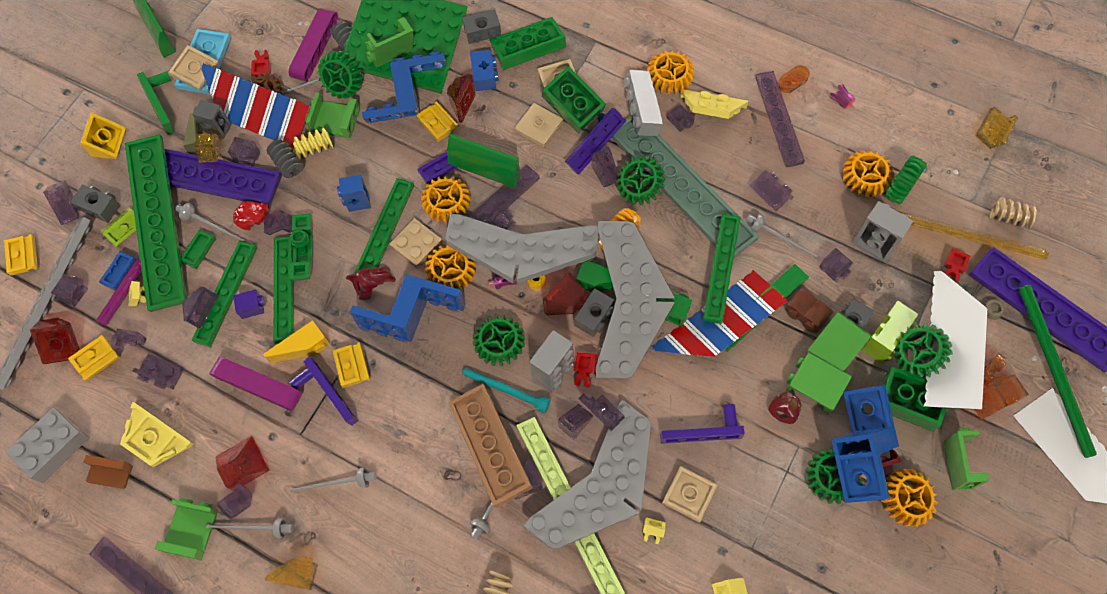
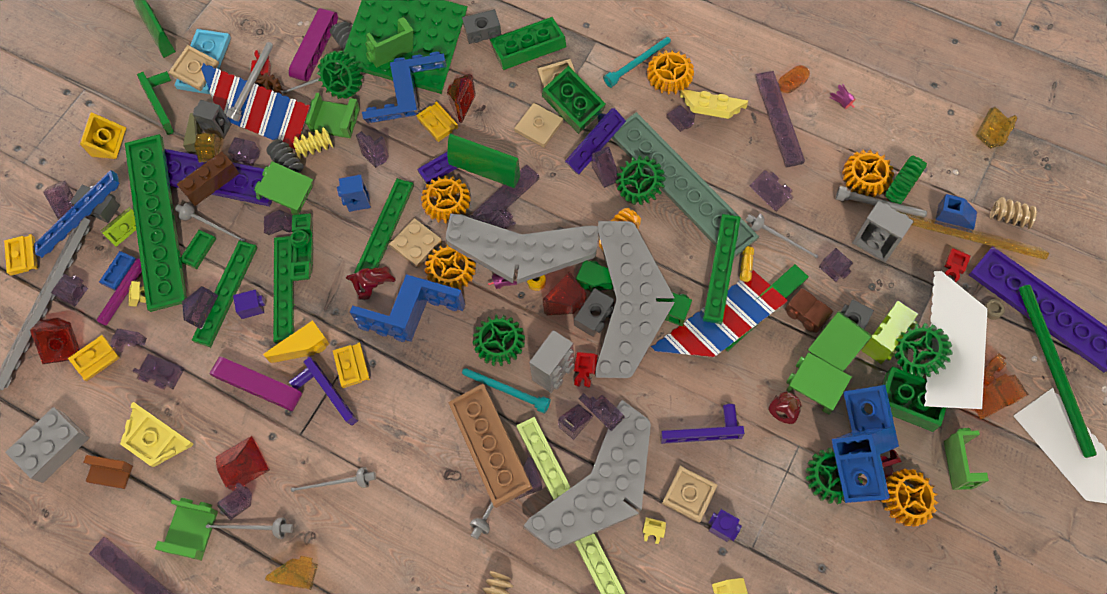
(72, 218): none -> blue plate
(208, 178): none -> reddish brown brick
(235, 111): none -> light grey piece
(249, 214): red hair -> none
(284, 187): none -> bright green panel
(372, 150): none -> clear purple bracket
(483, 70): blue brick -> none
(612, 78): none -> teal piece
(643, 103): brick -> none
(724, 525): none -> dark purple brick
(747, 264): none -> yellow axle
(845, 194): none -> light grey piece
(956, 212): none -> blue slope

